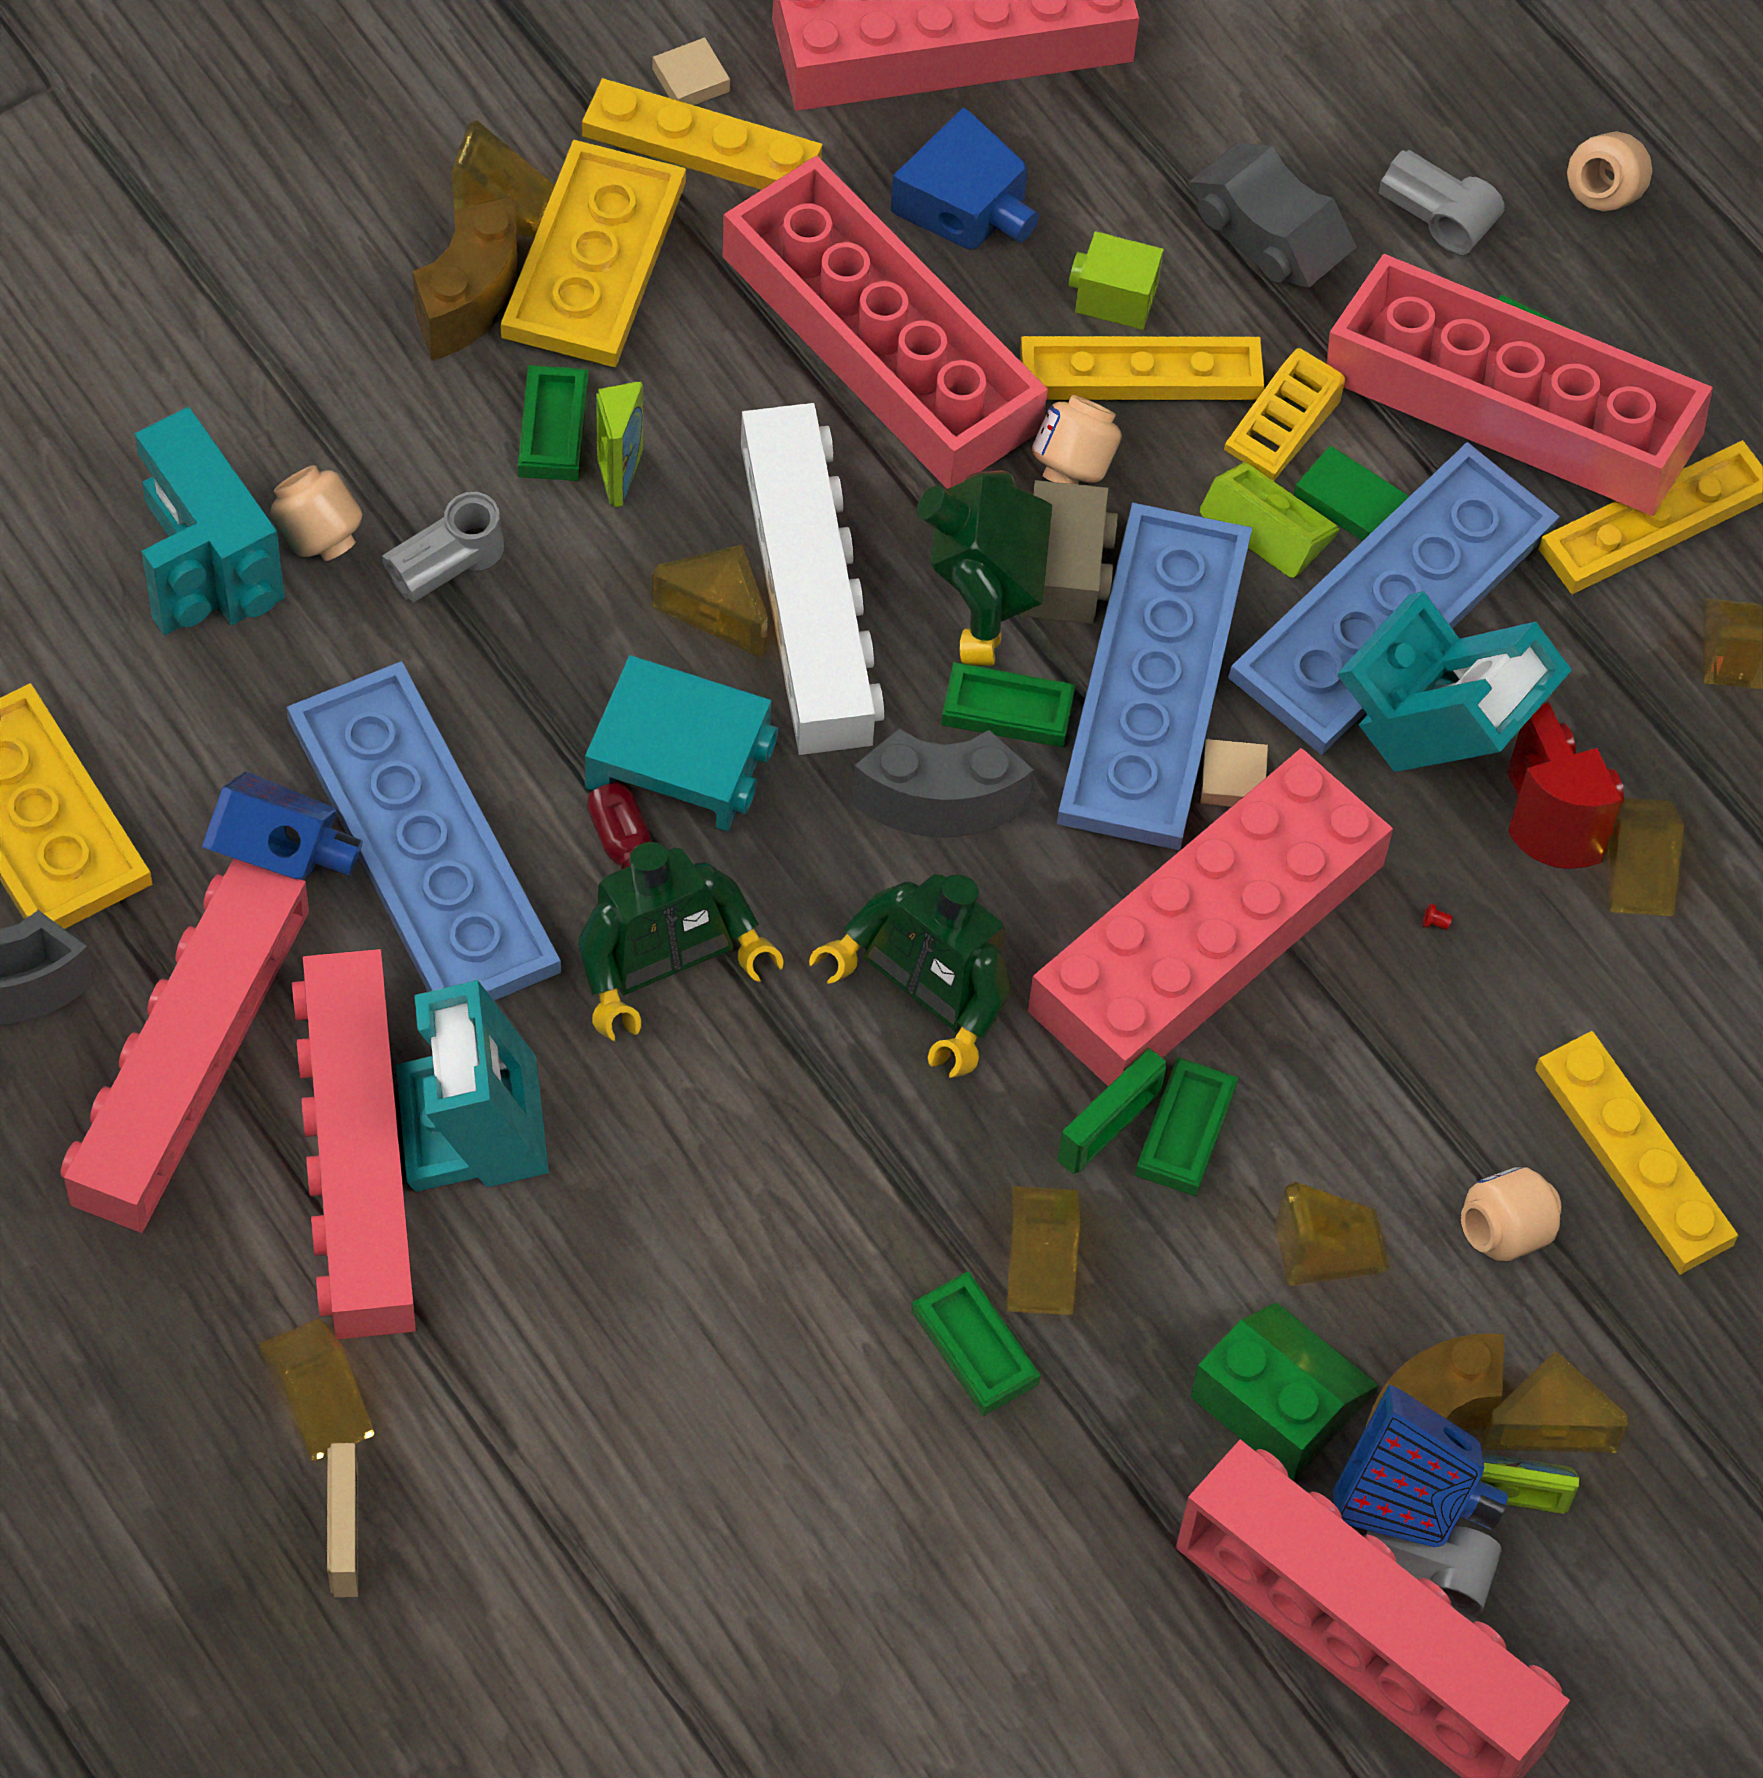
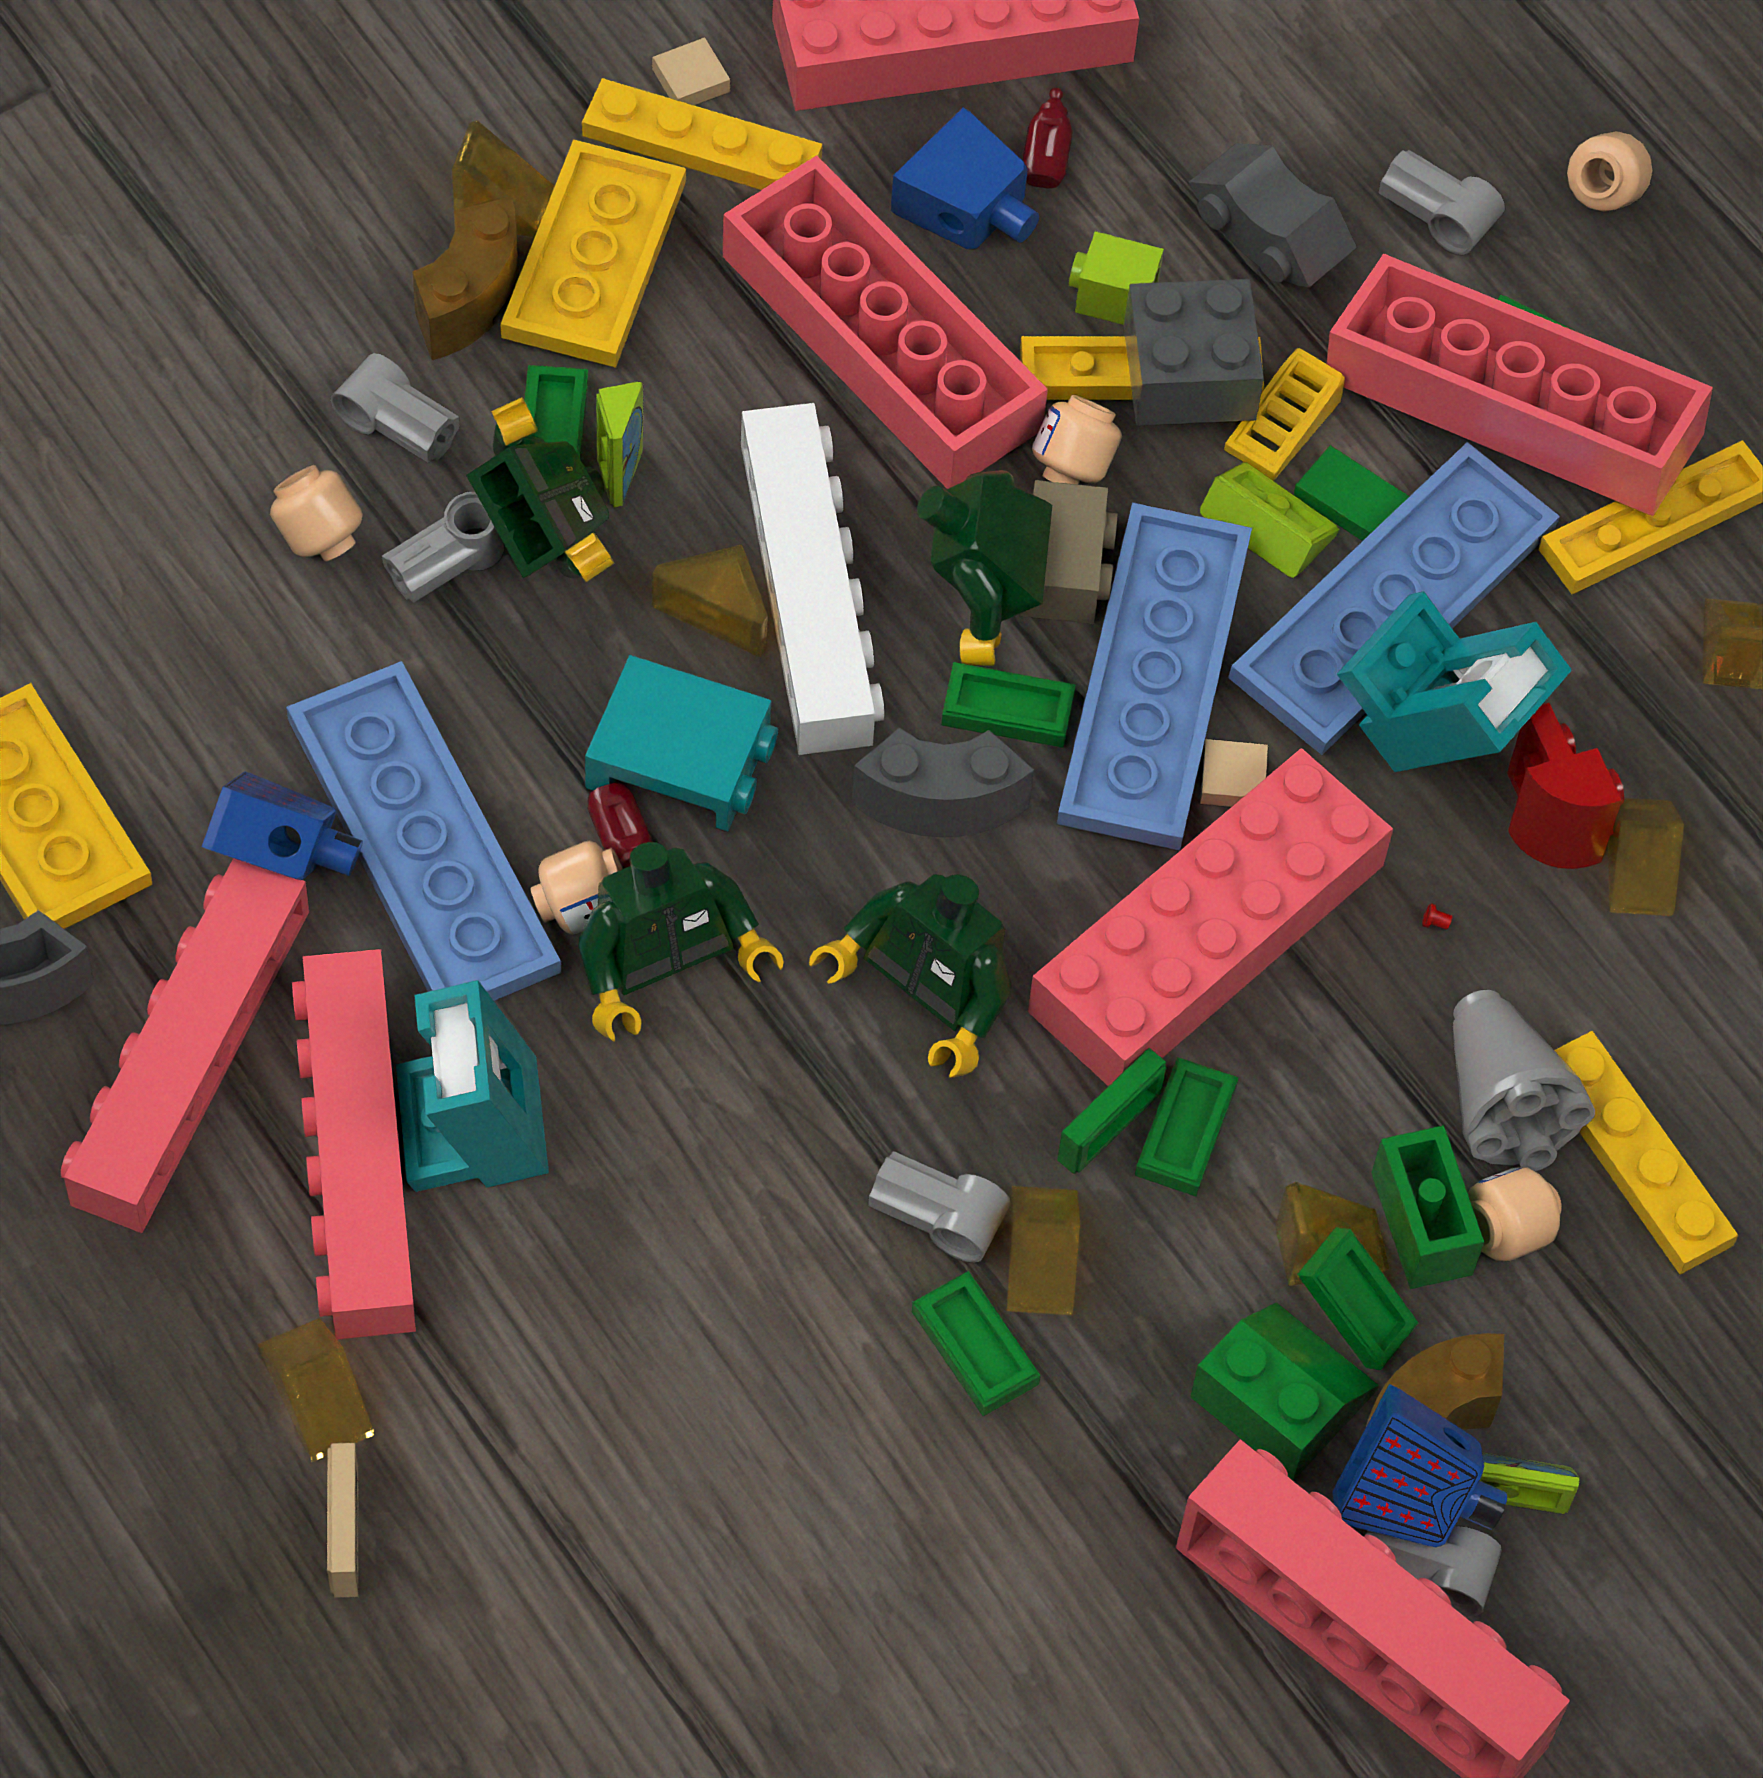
(219, 538): teal brick -> none
(382, 400): none -> light grey piece
(542, 498): none -> dark green torso
(571, 884): none -> light nougat head
(955, 1212): none -> light grey piece
(1048, 143): none -> dark red piece
(1193, 352): none -> dark grey brick
(1357, 1298): none -> green tile
(1427, 1207): none -> green brick
(1512, 1086): none -> light grey cone
(1556, 1413): clear yellow slope -> none

